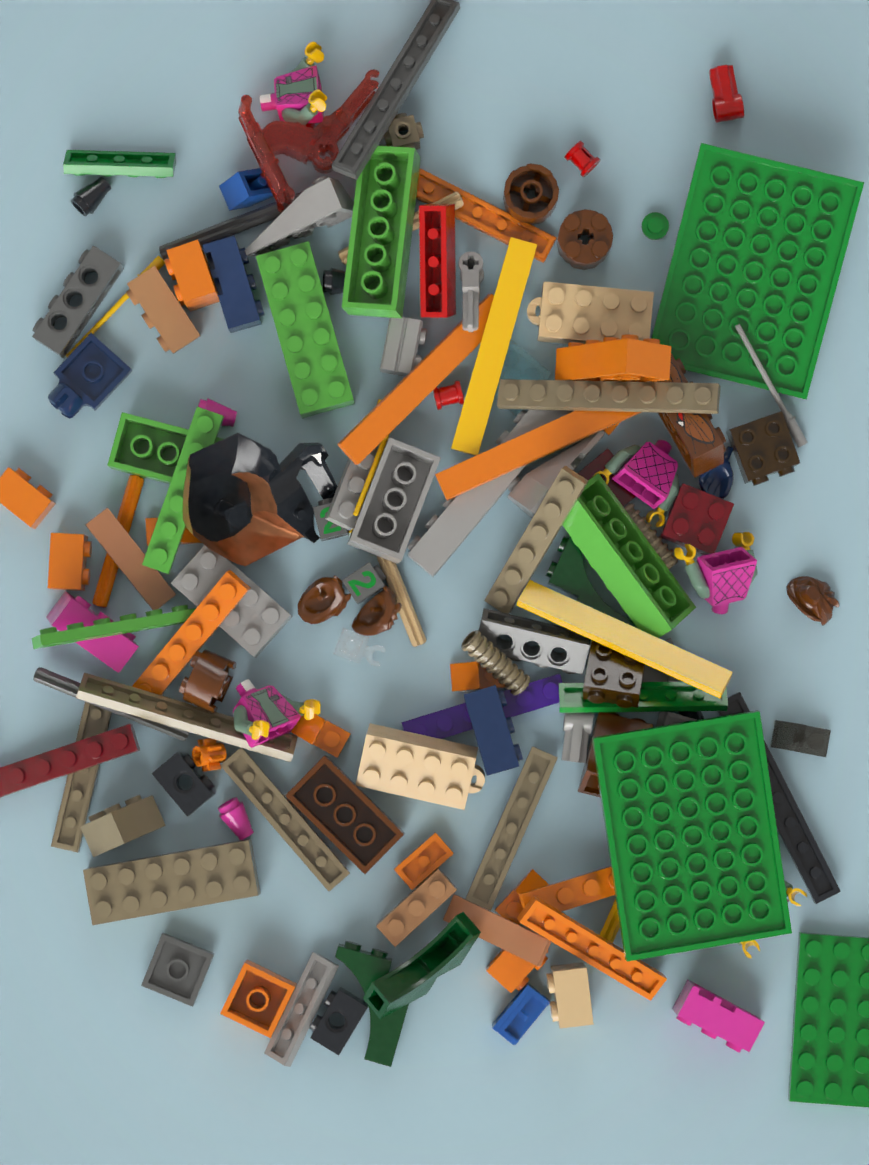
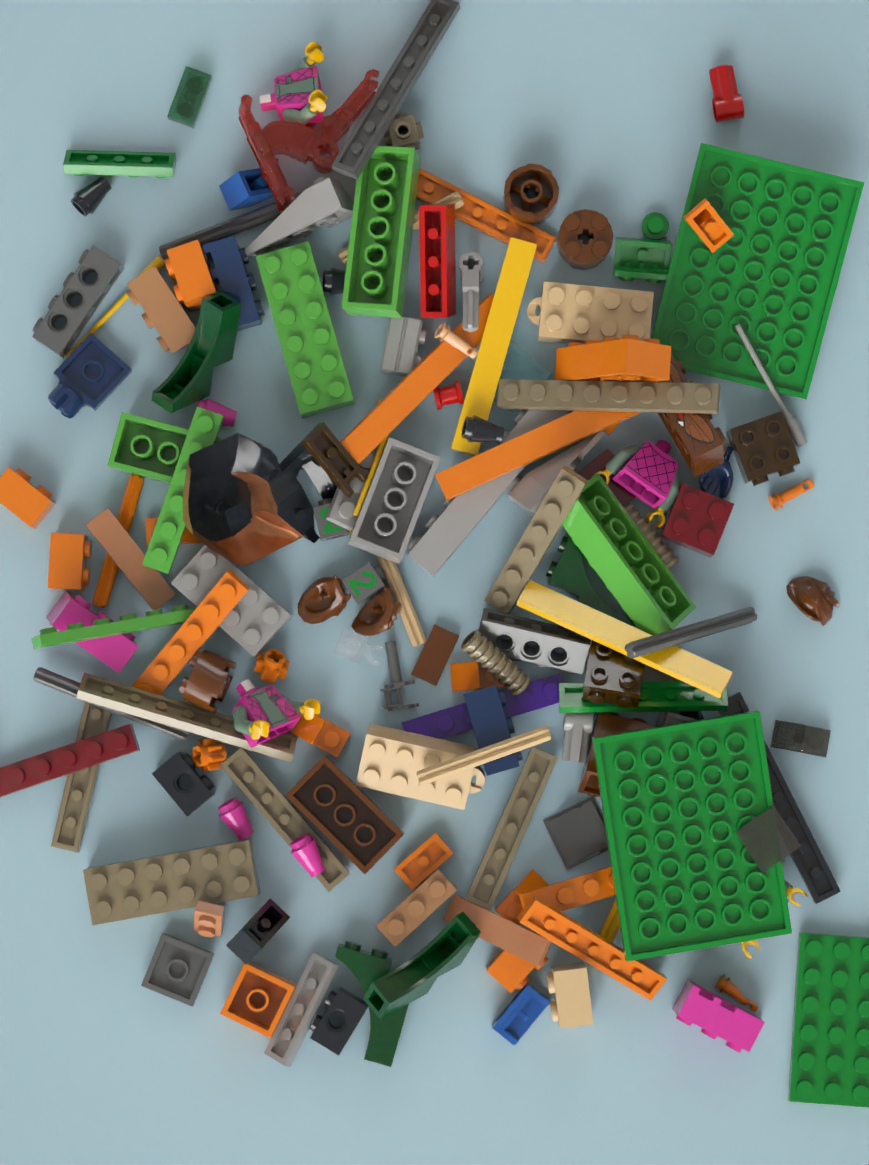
(121, 825): dark tan brick -> none
(189, 97): none -> clear green plate
(208, 919): none -> nougat plate
(210, 347): none -> dark green arch
(258, 931): none -> black brick
(271, 666): none -> orange gear
(307, 854): none -> dark pink cone
(333, 458): none -> dark brown hinge
(396, 679): none -> dark grey piece
(435, 655): none -> reddish brown tile
(445, 334): none -> light nougat piece
(479, 430): none -> black cone
(483, 755): none -> tan axle
(578, 832): none -> dark grey piece
(582, 158): red bush -> none
(641, 259): none -> green bracket
(690, 632): none -> dark grey axle
(708, 225): none -> orange slope
(724, 574): dark pink torso -> none
(733, 991): none -> orange piece
(767, 839): none -> clear smoke piece
(787, 495): none -> orange piece

